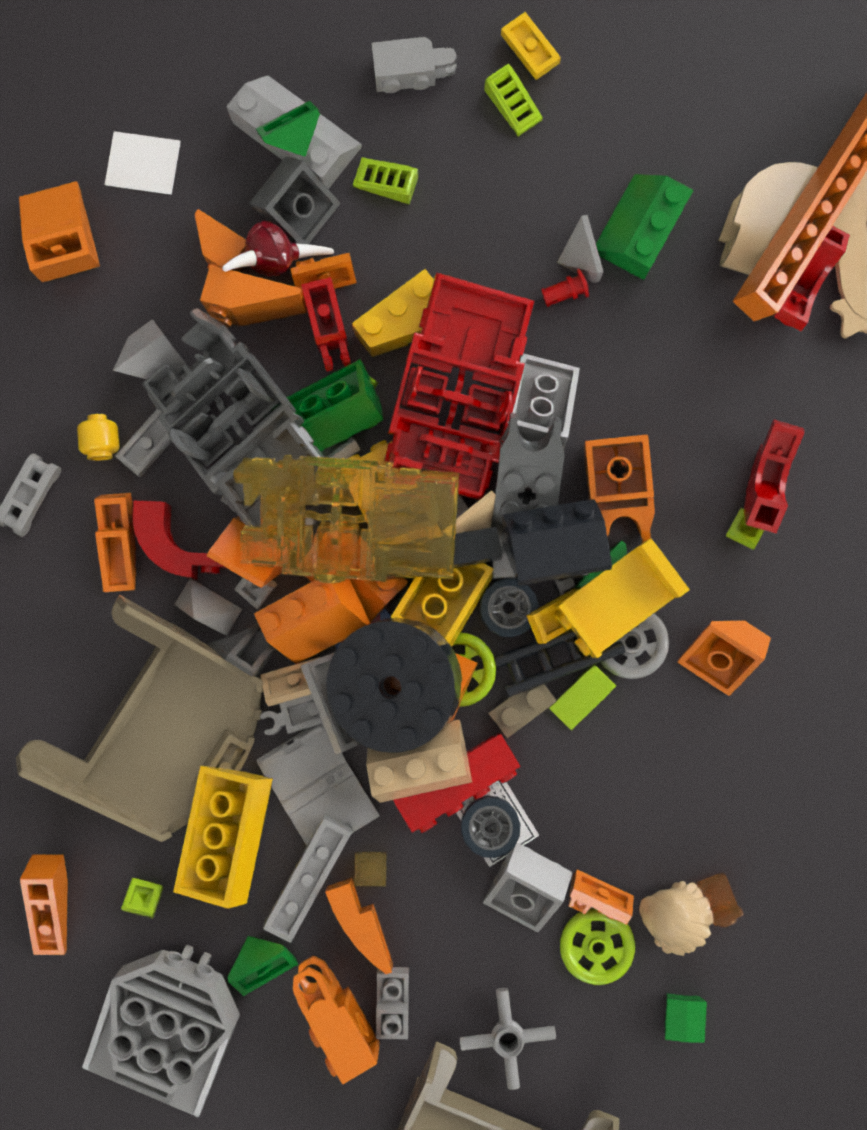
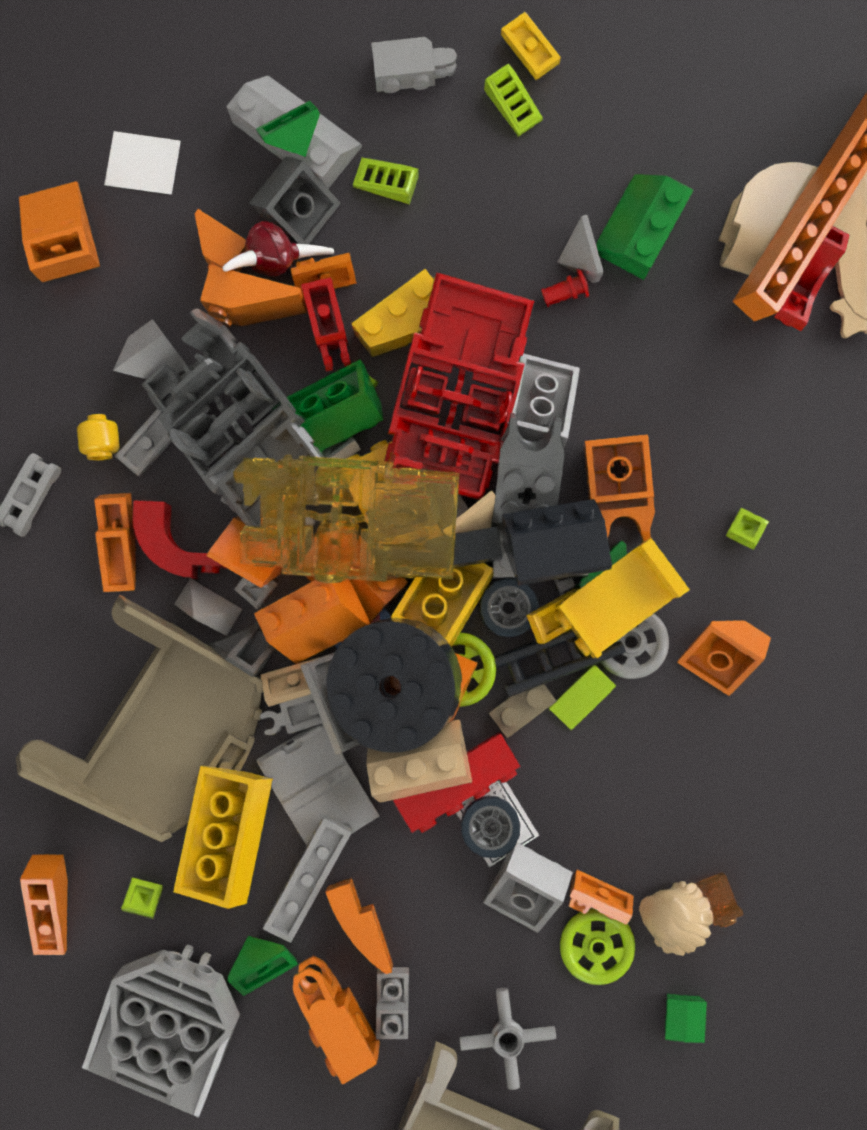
(370, 869): clear yellow plate -> none
(765, 492): red arch -> none

